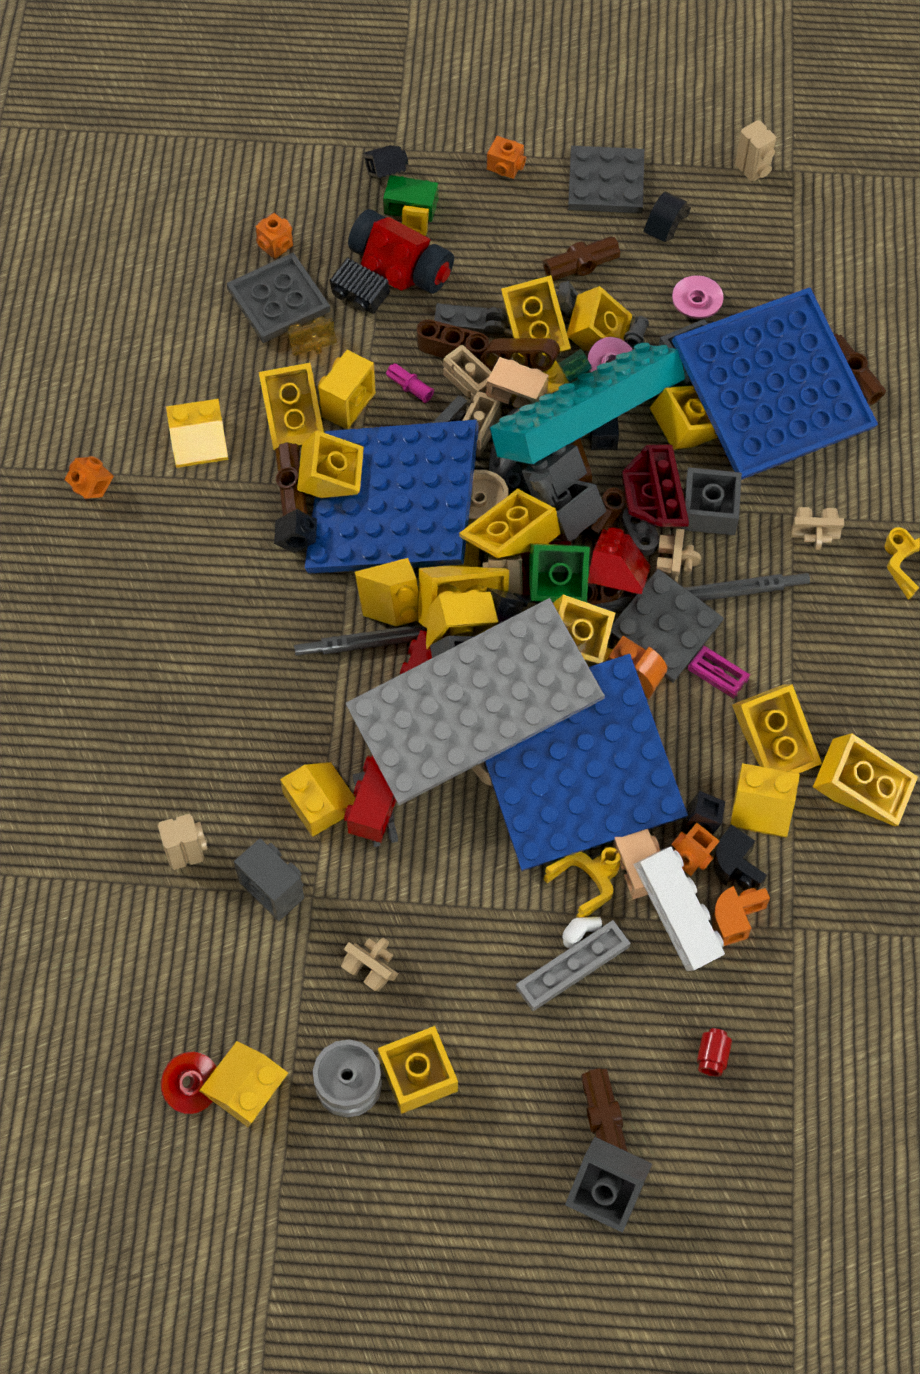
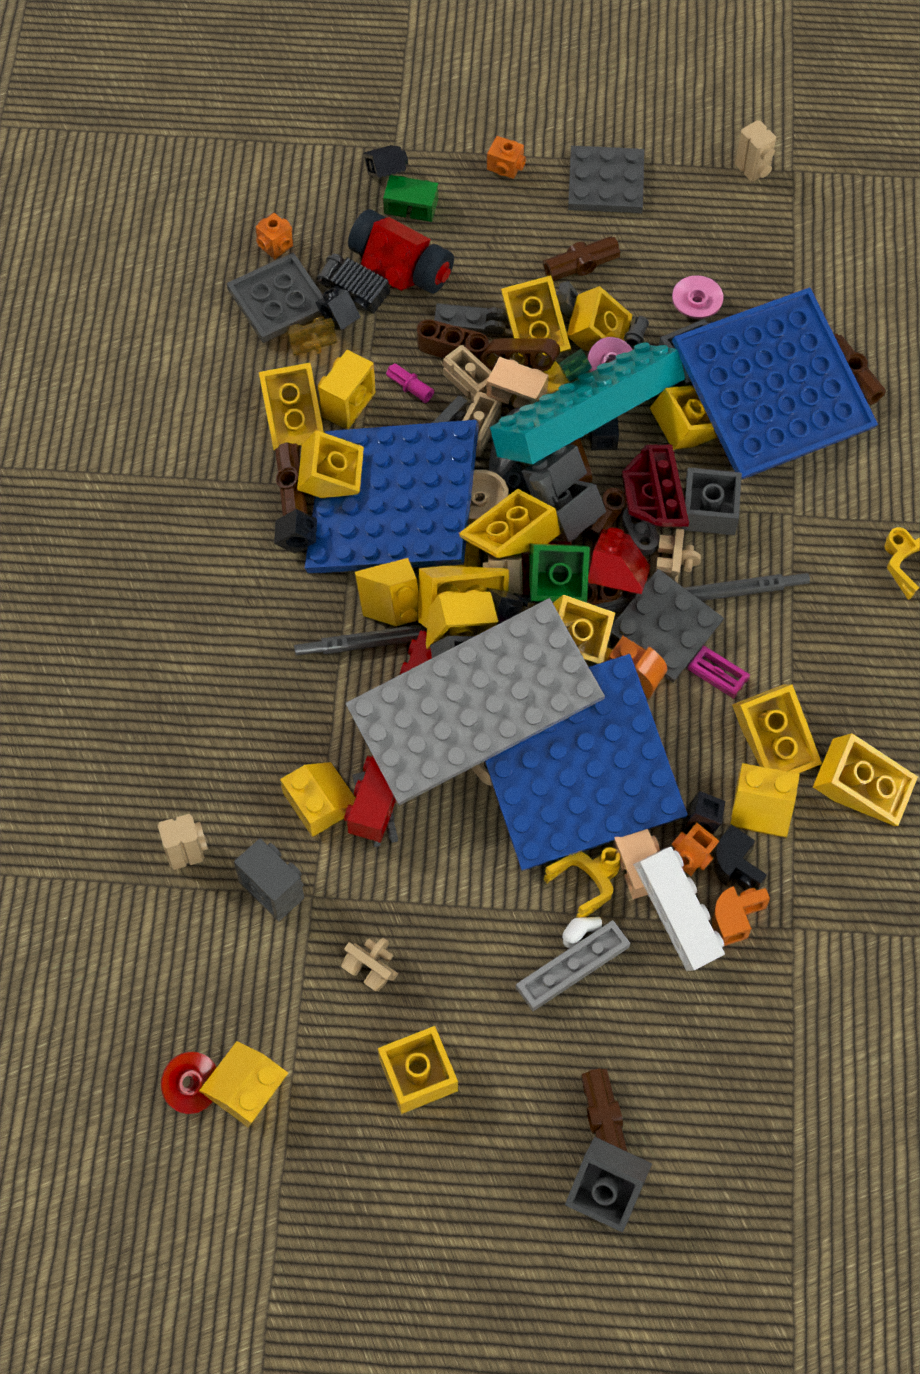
(88, 477): orange brick -> none
(197, 433): yellow slope -> none
(331, 1077): light grey wheel -> none
(333, 263): none -> dark grey pin
(339, 307): none -> black brick
(415, 218): yellow plate -> none
(666, 216): black brick -> none
(714, 1052): red brick -> none
(817, 529): tan hips -> none

